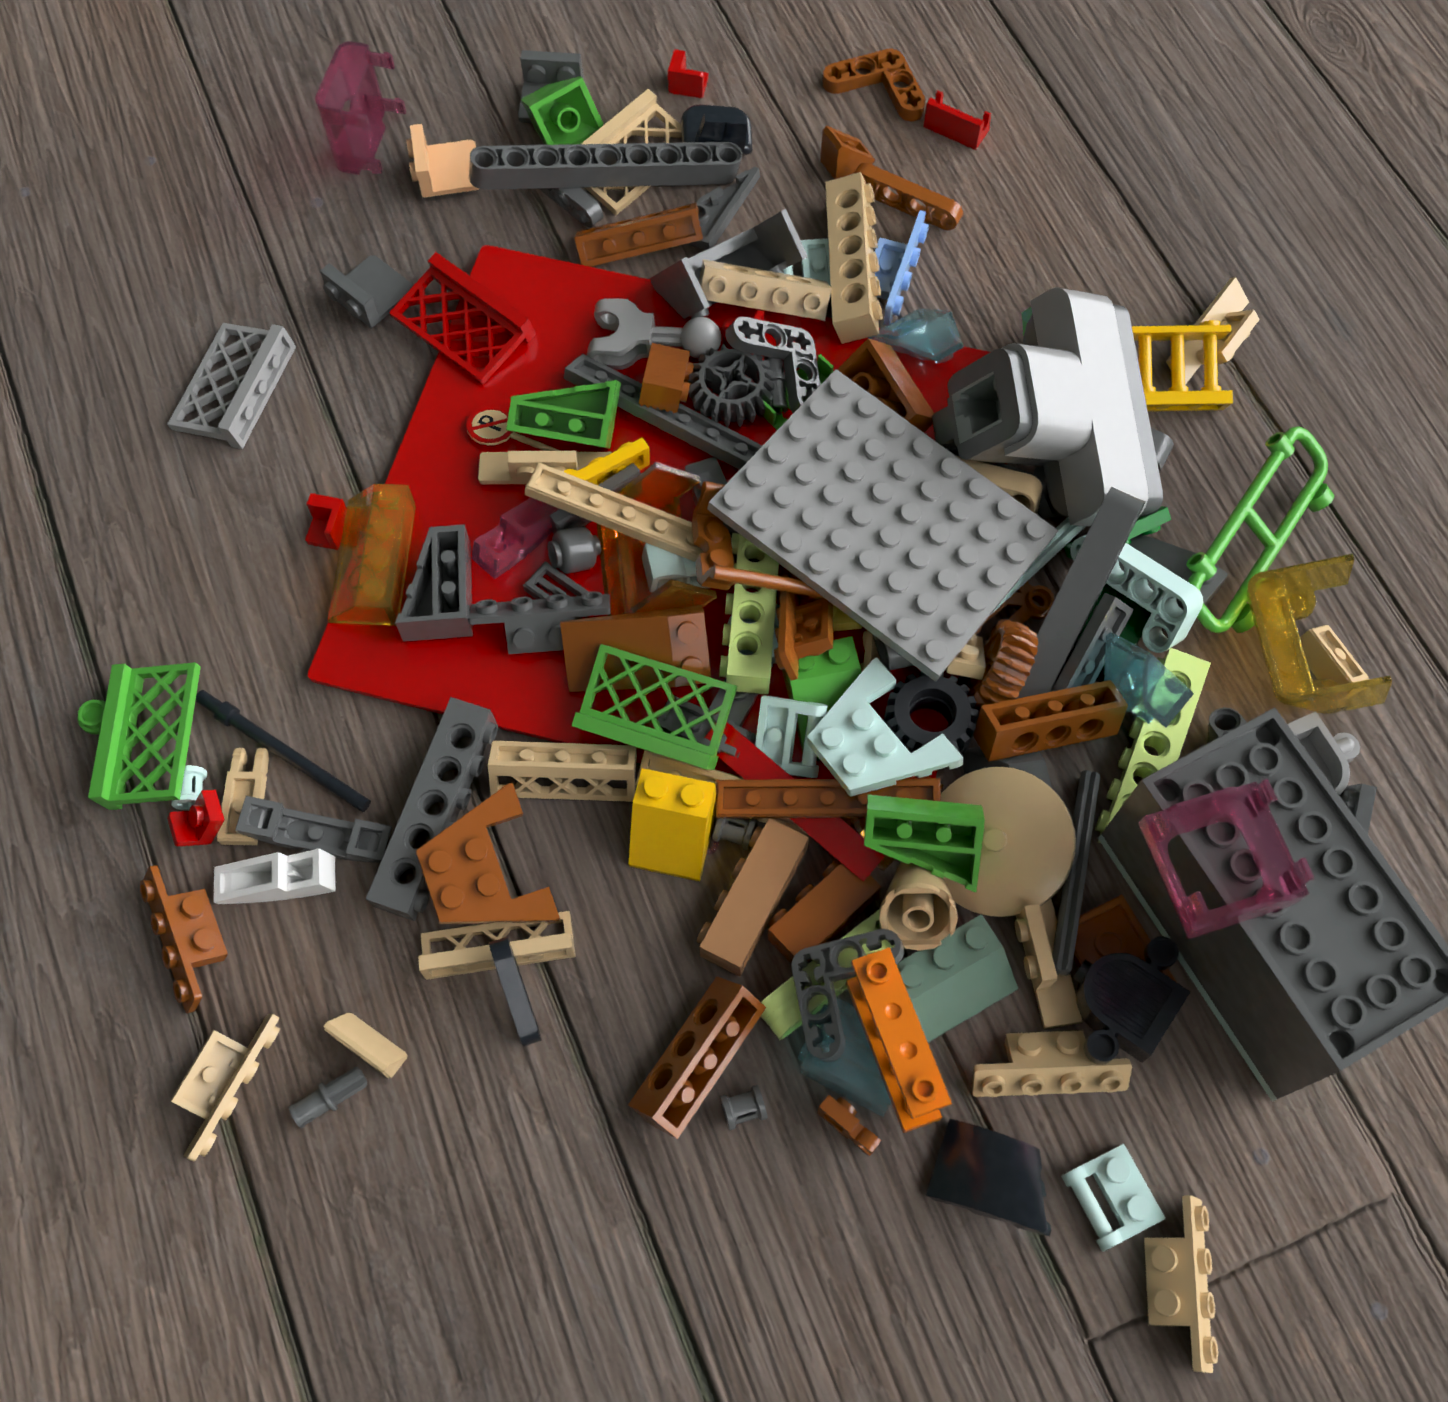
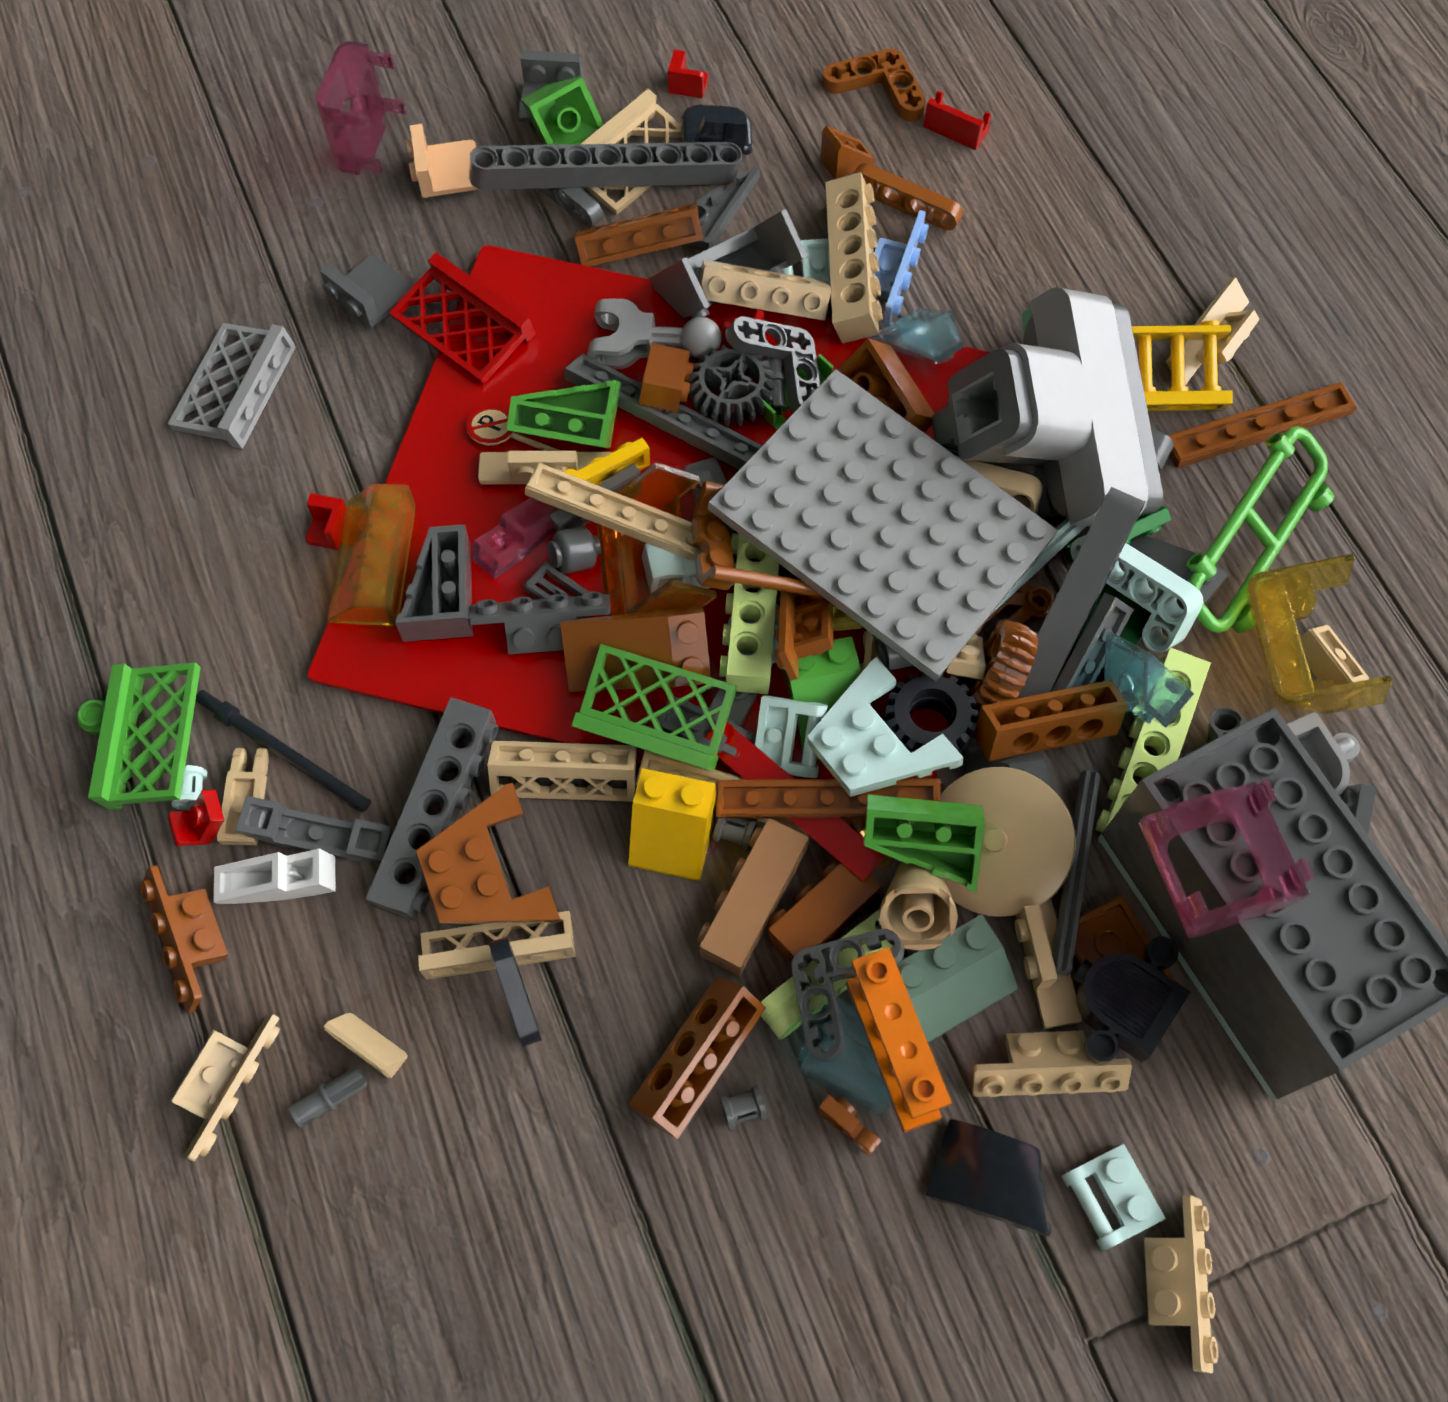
(1260, 424): none -> dark orange tile

